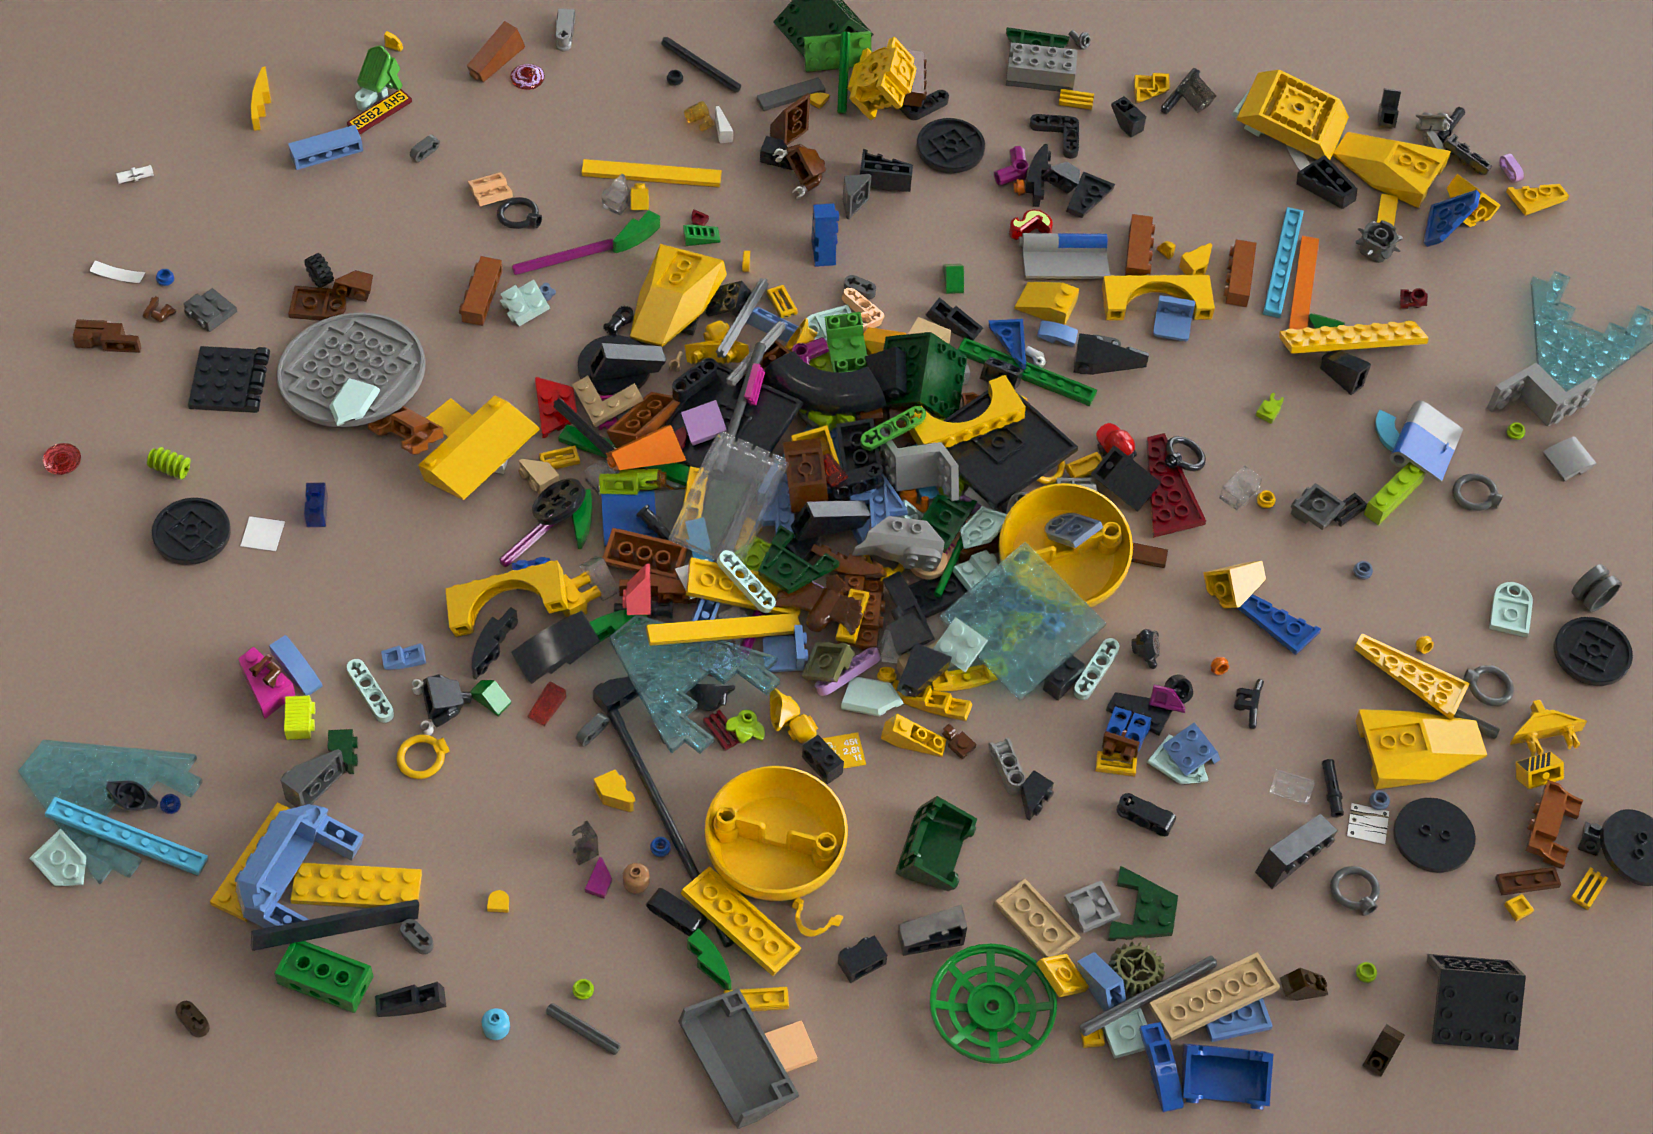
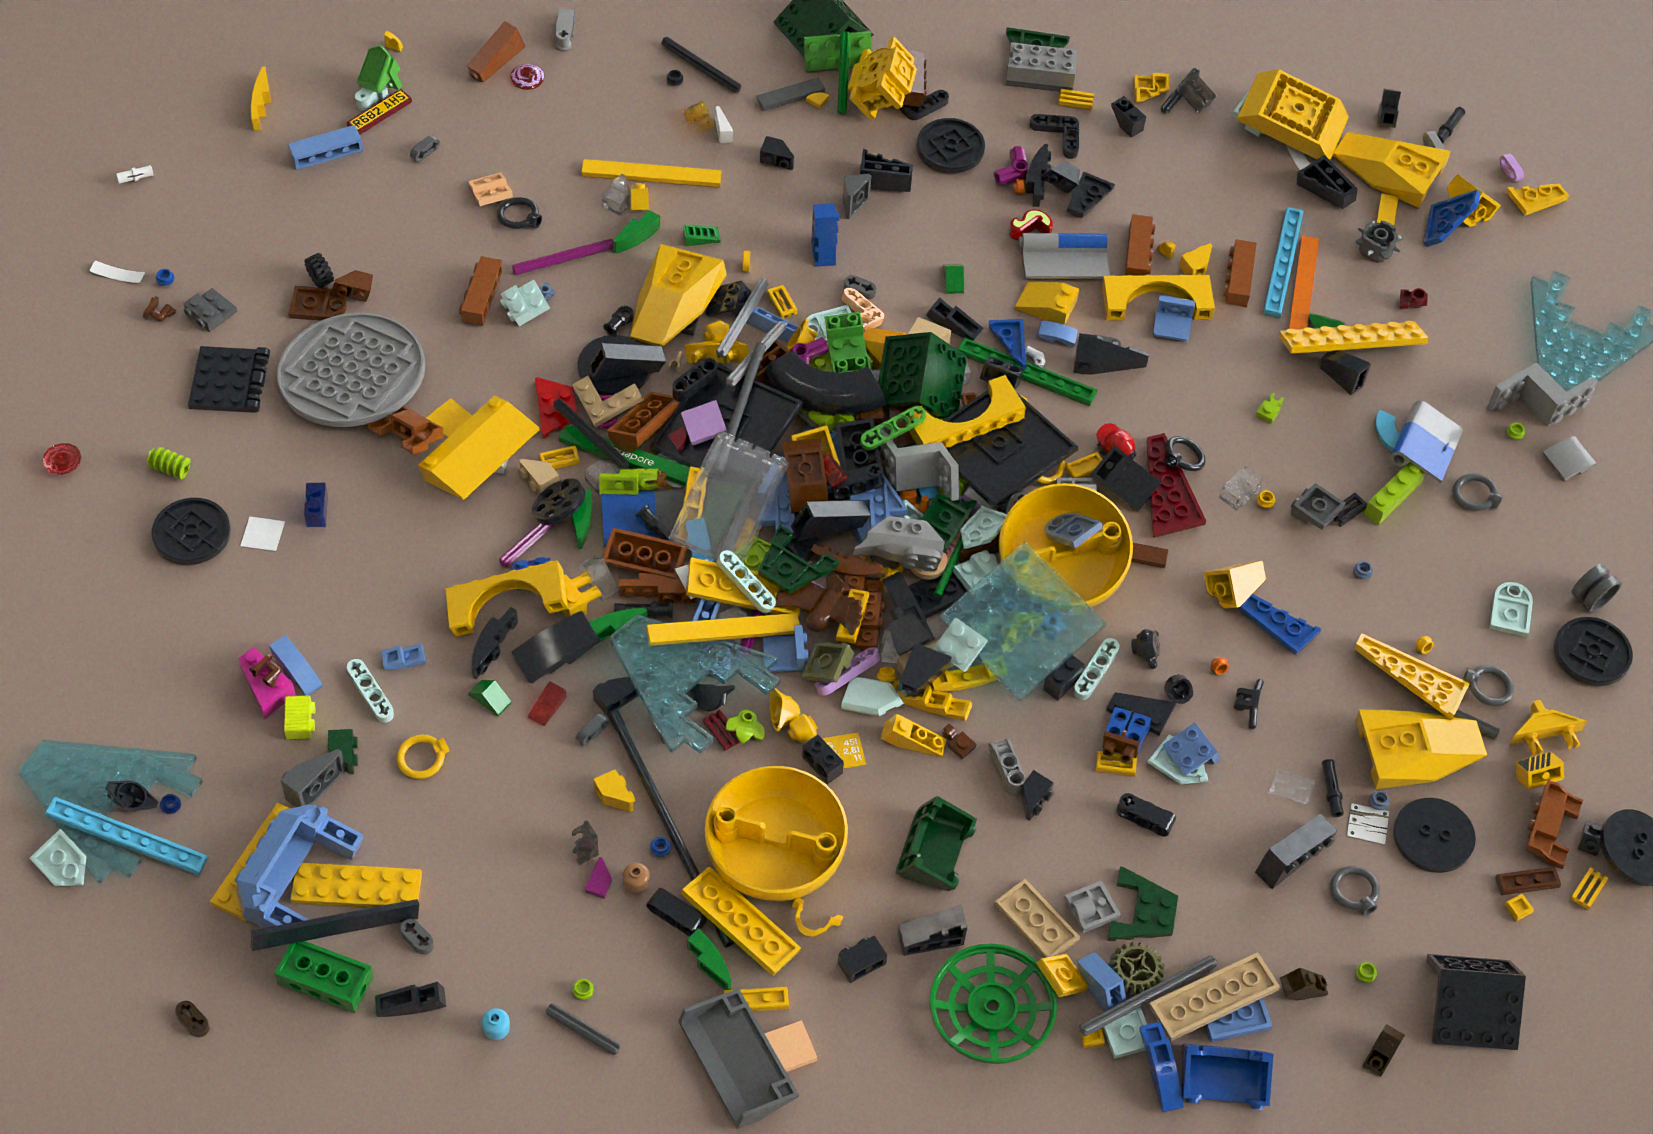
(104, 333): reddish brown plate -> none
(352, 400): light aqua tile -> none
(441, 698): torso -> none
(498, 902): yellow tile -> none
(638, 593): coral slope -> none
(652, 449): orange slope -> none
(699, 218): dark red tile -> none
(754, 384): dark pink tile -> none
(792, 121): reddish brown slope -> none
(806, 165): reddish brown torso -> none
(889, 370): black slope -> none
(1082, 40): dark grey plate -> none
(1166, 698): magenta tile -> none
(1439, 121): light grey hinge -> none
(1462, 150): black wing -> none

